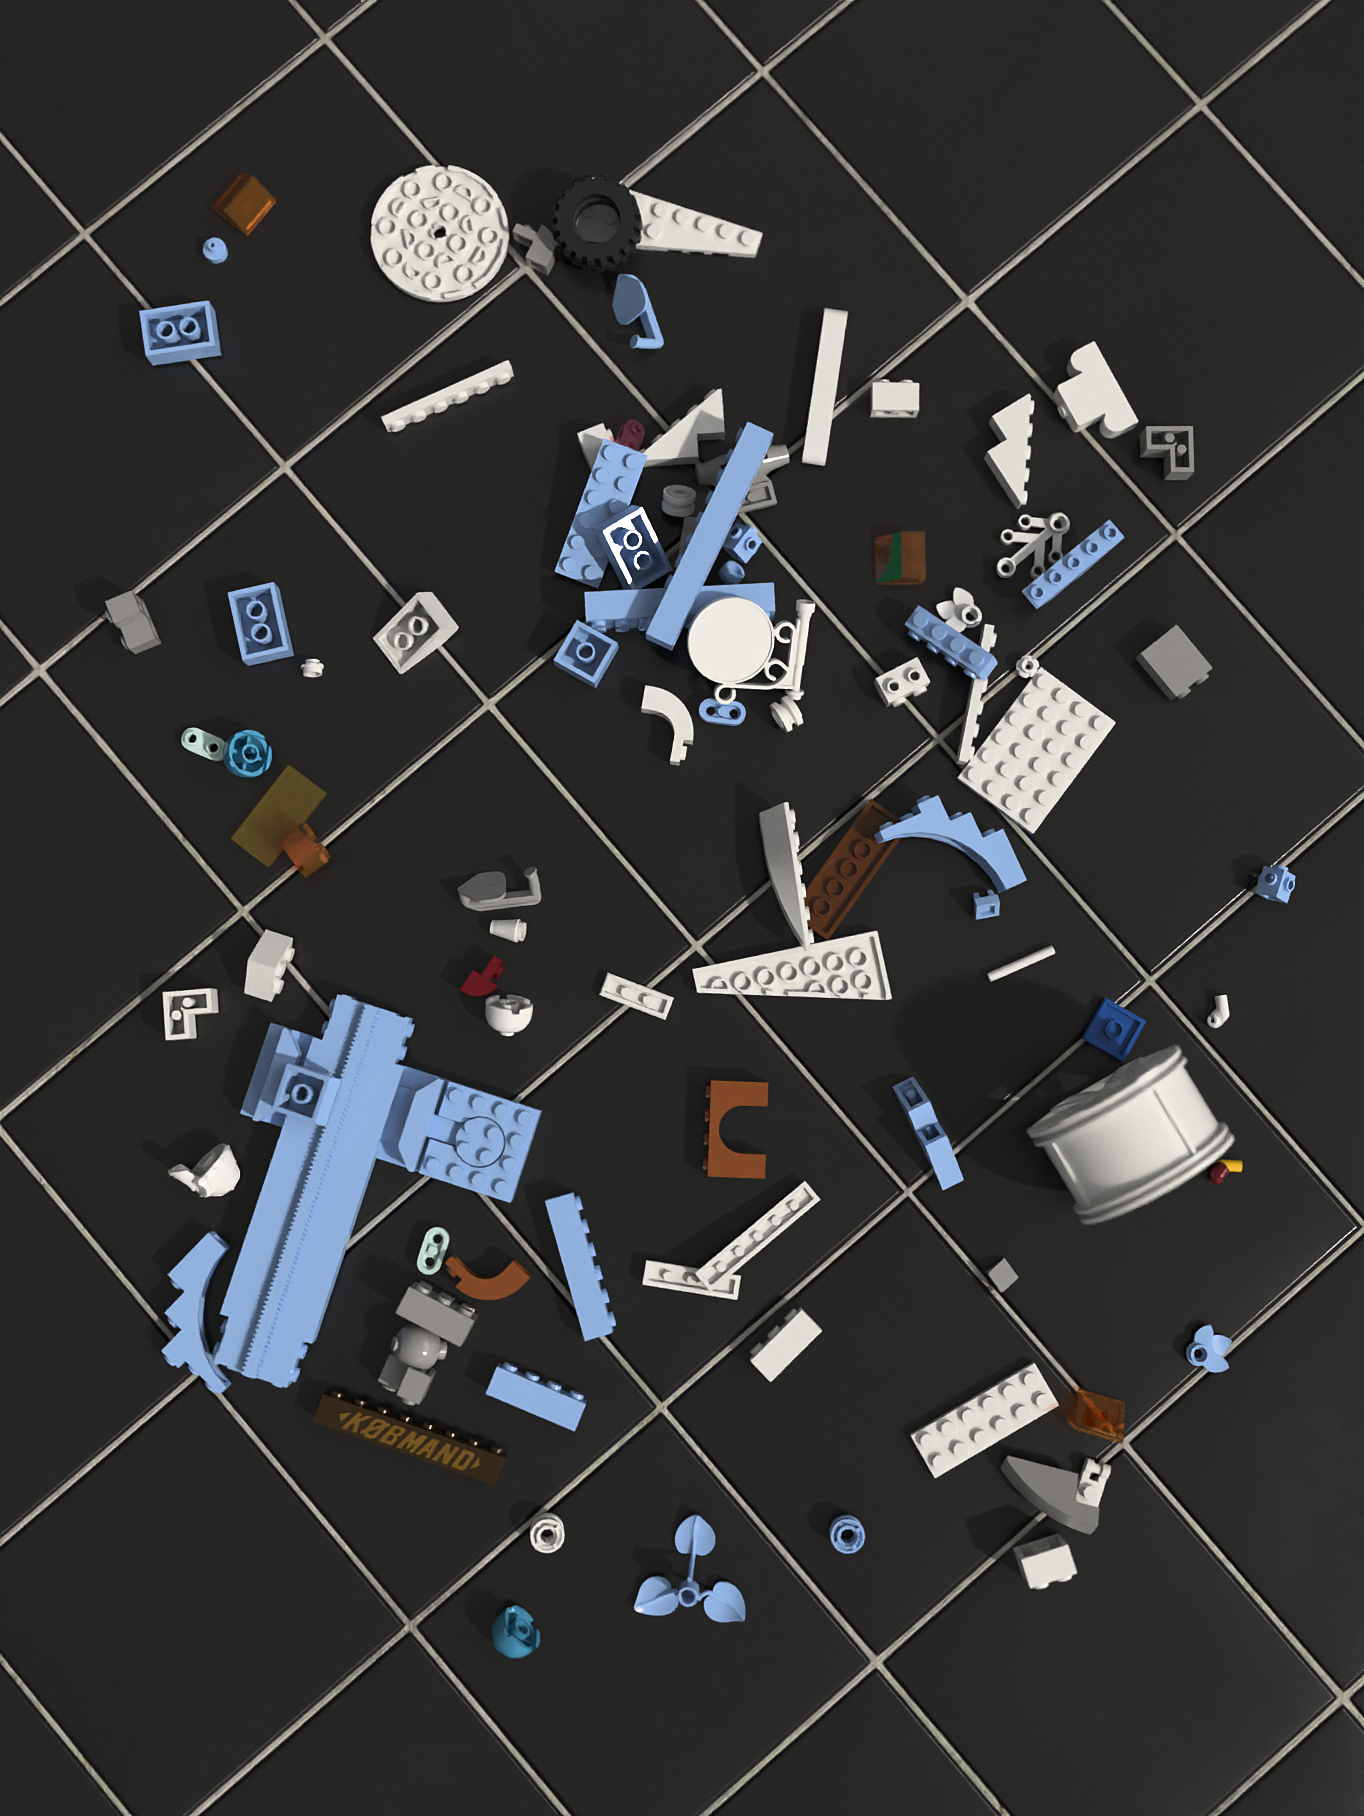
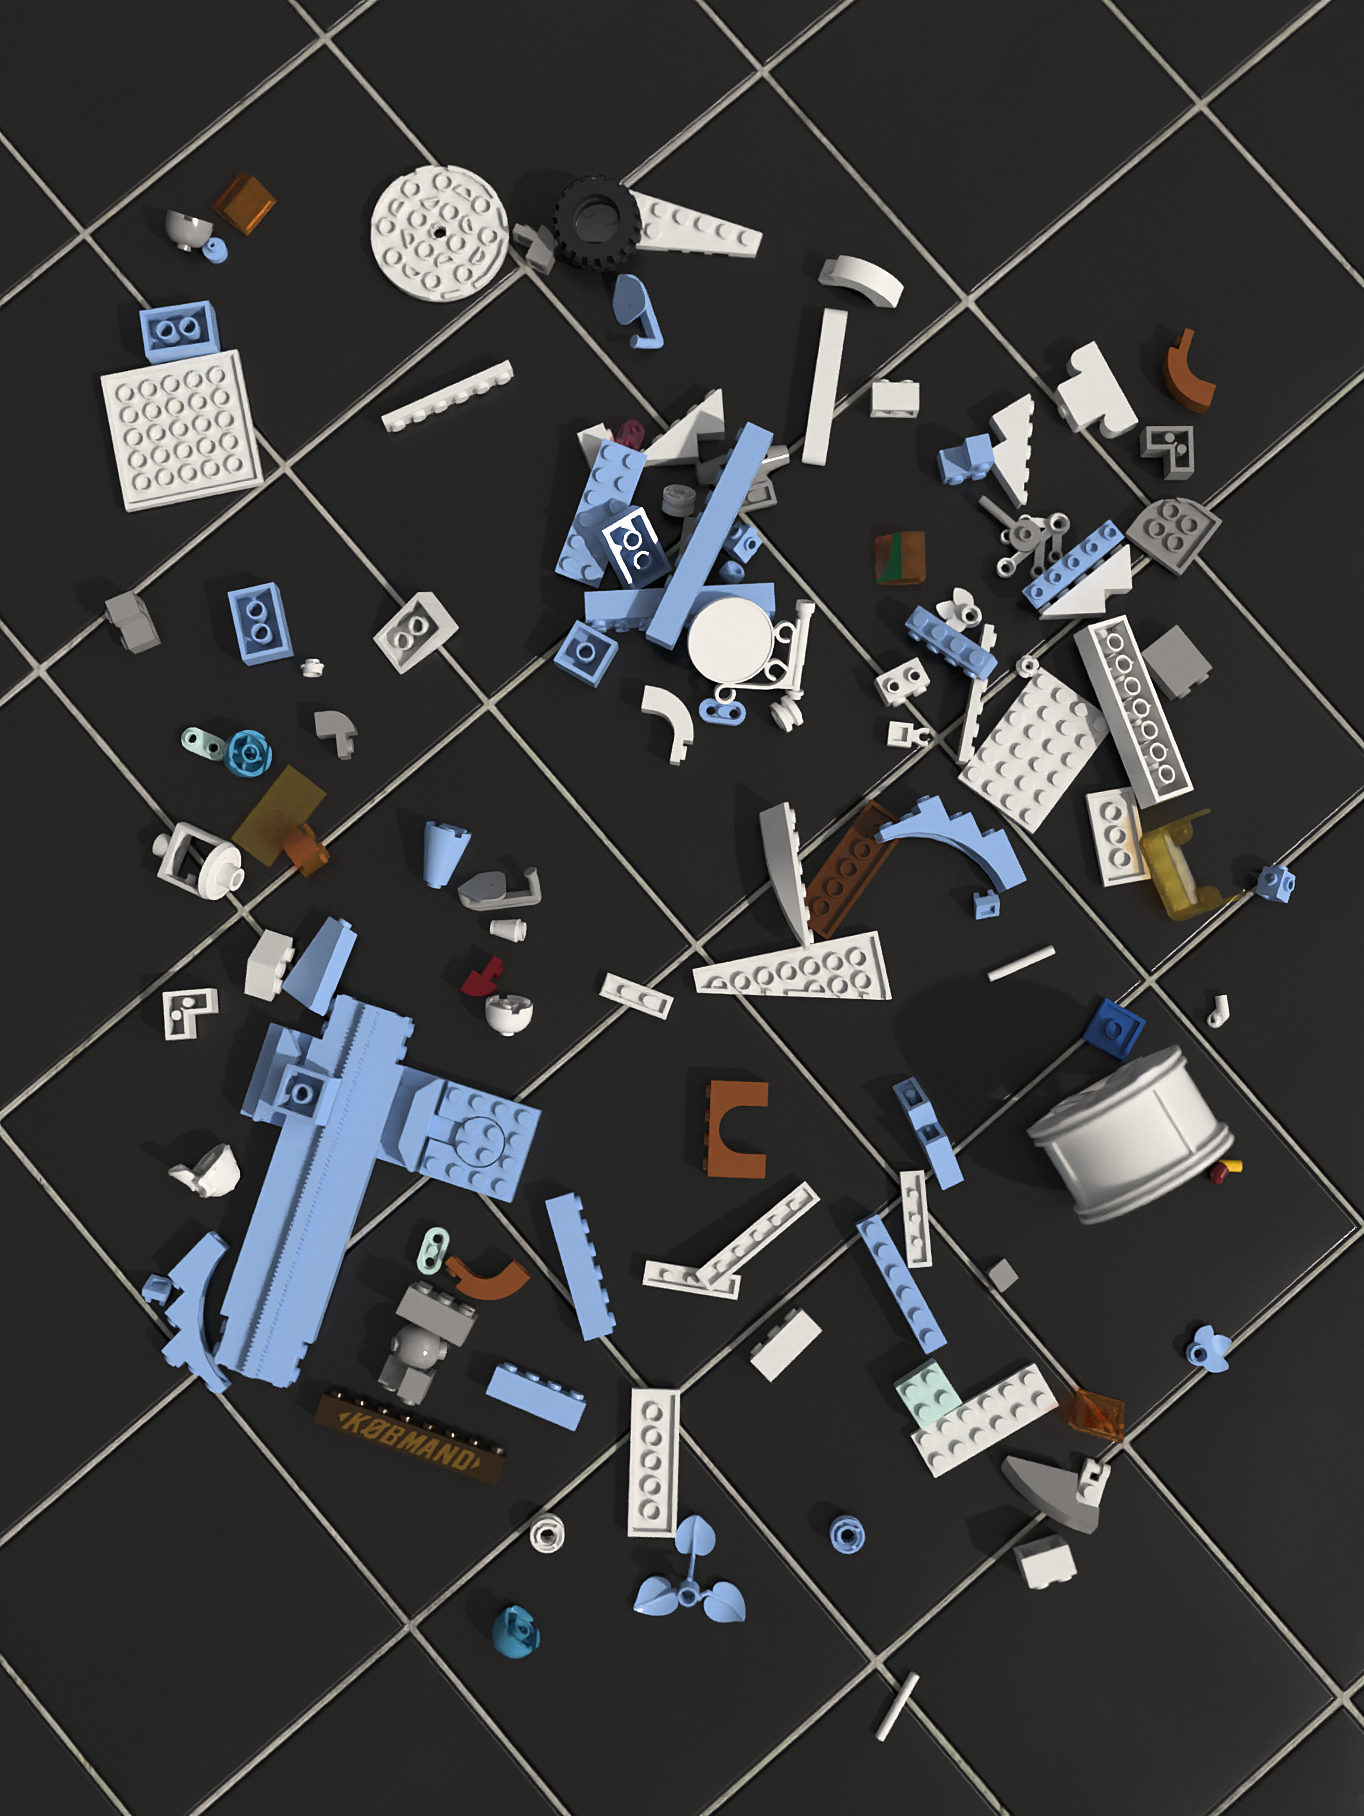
(158, 1289): none -> light blue tile
(182, 430): none -> white plate
(187, 230): none -> light grey cylinder
(219, 873): none -> white piece
(321, 966): none -> light blue slope
(336, 725): none -> light grey brick
(442, 852): none -> light blue cone
(654, 1462): none -> white plate
(864, 277): none -> white arch
(897, 1706): none -> white bar
(900, 1283): none -> light blue brick
(902, 735): none -> white plate
(915, 1218): none -> white plate
(927, 1393): none -> light aqua brick
(966, 461): none -> light blue brick
(1023, 534): none -> light grey piece
(1088, 595): none -> white slope
(1117, 836): none -> white plate
(1133, 711): none -> white brick
(1172, 873): none -> clear yellow windscreen
(1173, 532): none -> light grey plate
(1180, 381): none -> dark orange arch

